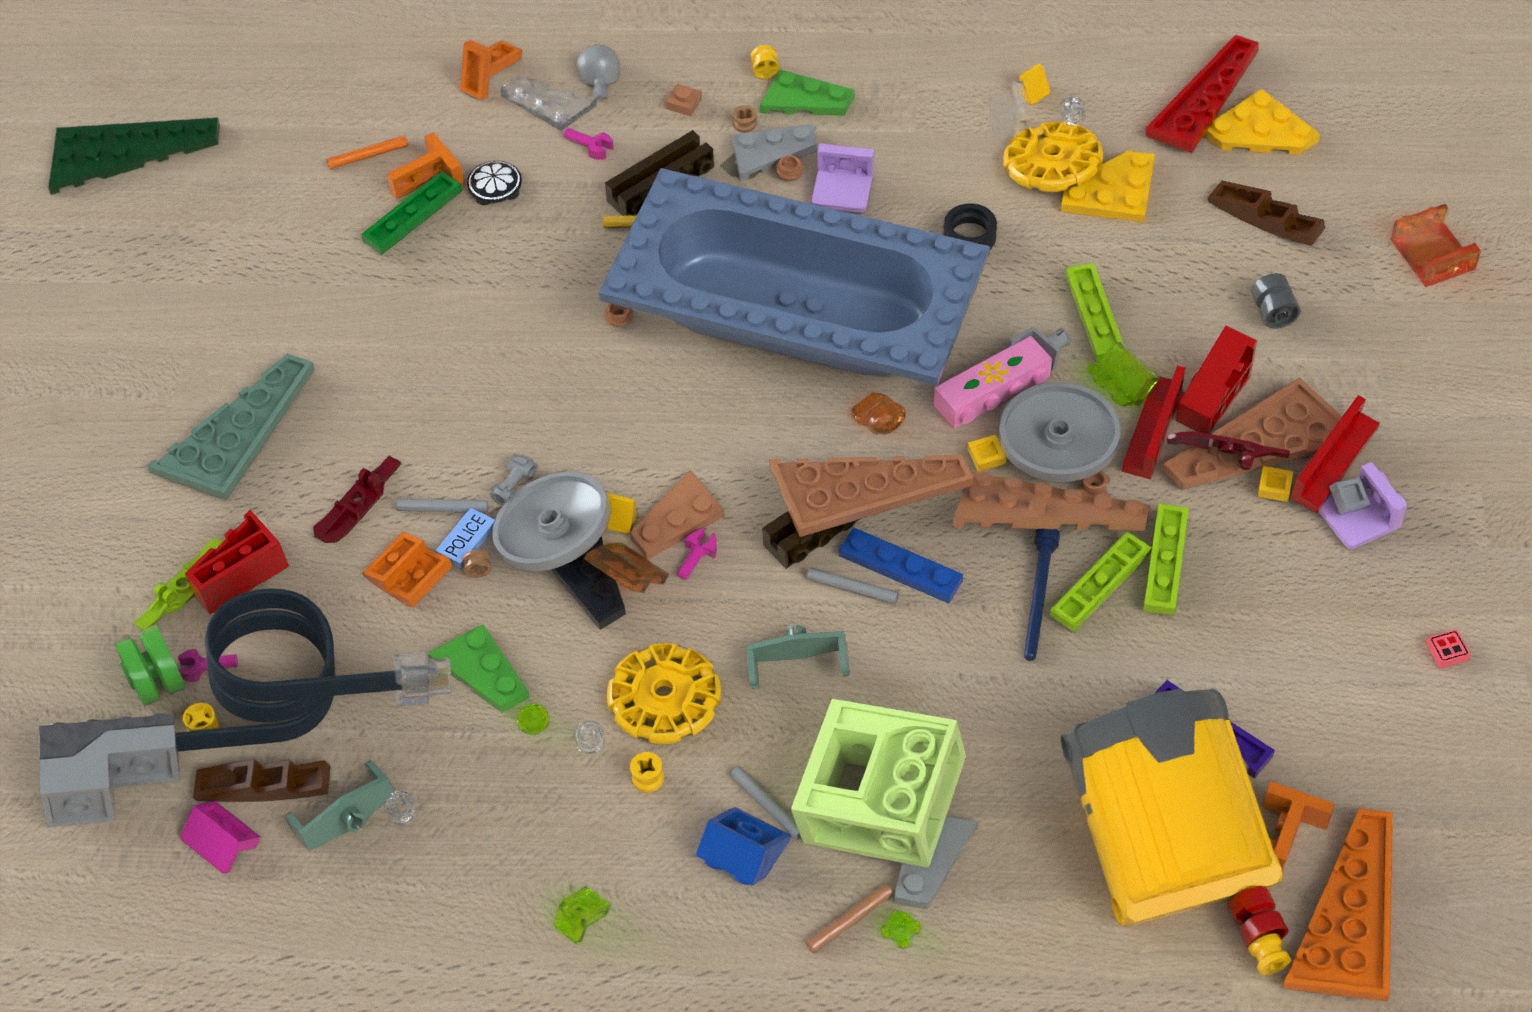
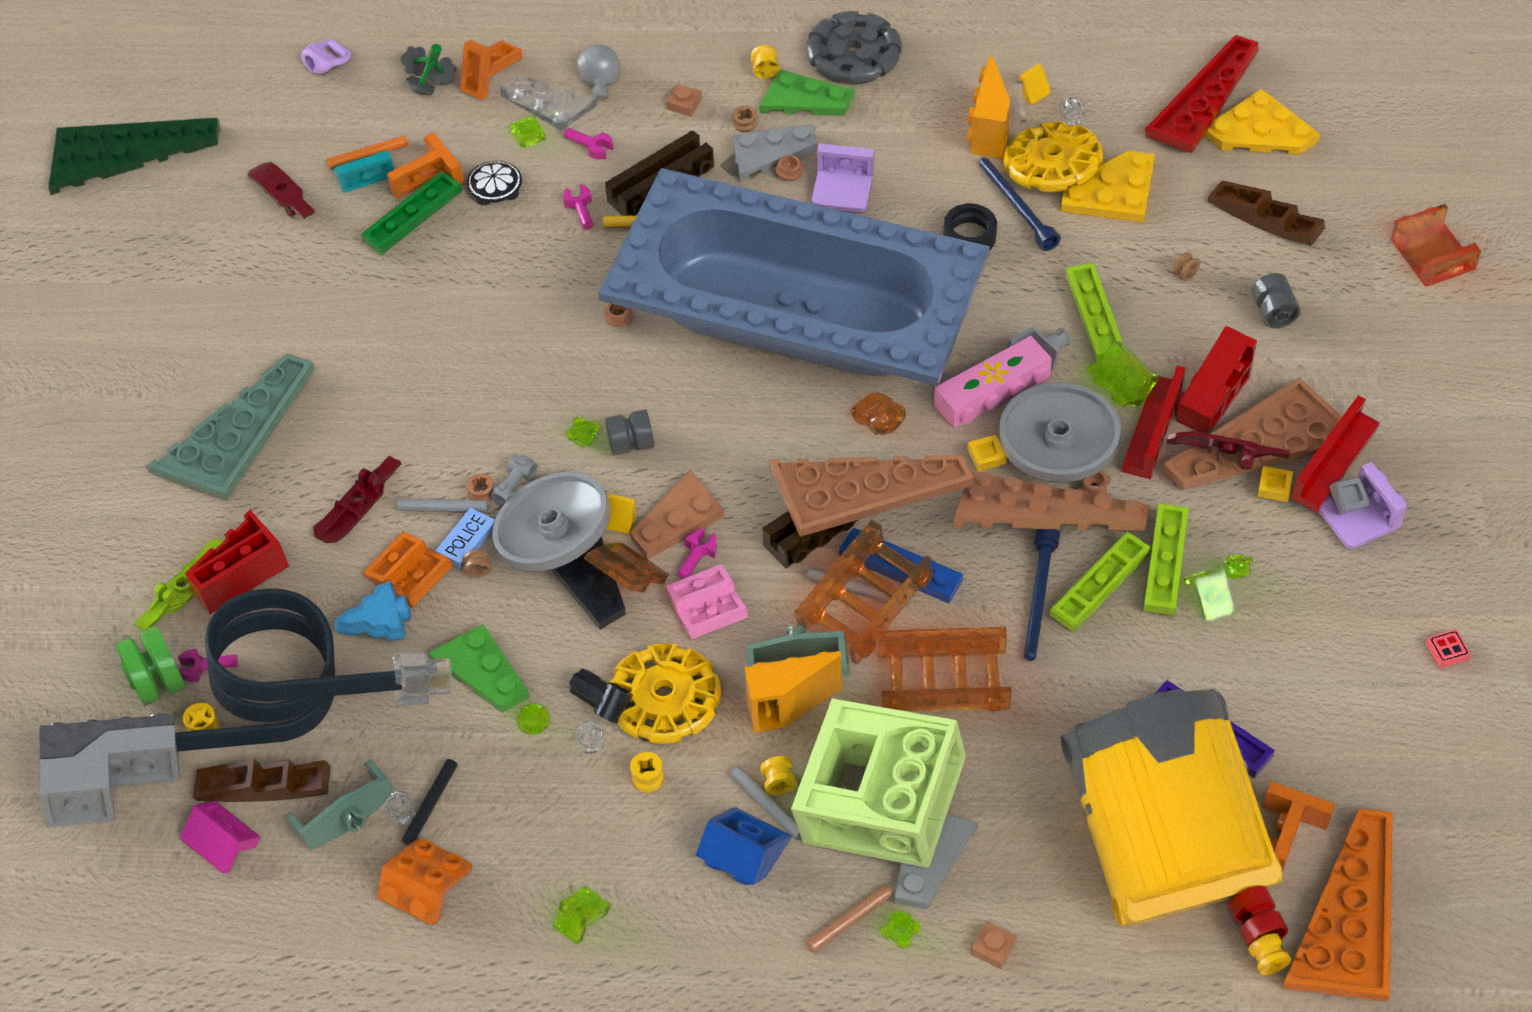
(281, 189): none -> dark red piece
(320, 60): none -> lavender piece
(364, 171): none -> teal panel
(377, 615): none -> dark azure rock
(420, 878): none -> orange bracket
(429, 802): none -> black bar
(434, 70): none -> dark grey plant
(478, 481): none -> nougat bush
(527, 132): none -> clear neon green plate
(579, 203): none -> dark pink bar
(580, 437): none -> clear neon green plate
(606, 697): none -> black piece
(629, 432): none -> dark grey wheel
(706, 601): none -> bright pink slope
(778, 775): none -> yellow wheel
(790, 688): none -> light orange slope
(851, 565): none -> clear orange fence
(853, 65): none -> dark grey plate
(944, 642): none -> clear orange fence
(990, 115): none -> light orange slope
(993, 945): none -> nougat plate
(1046, 236): none -> dark blue piece
(1186, 266): none -> medium nougat bush
(1212, 593): none -> clear neon green bracket
(1236, 566): none -> clear neon green plate

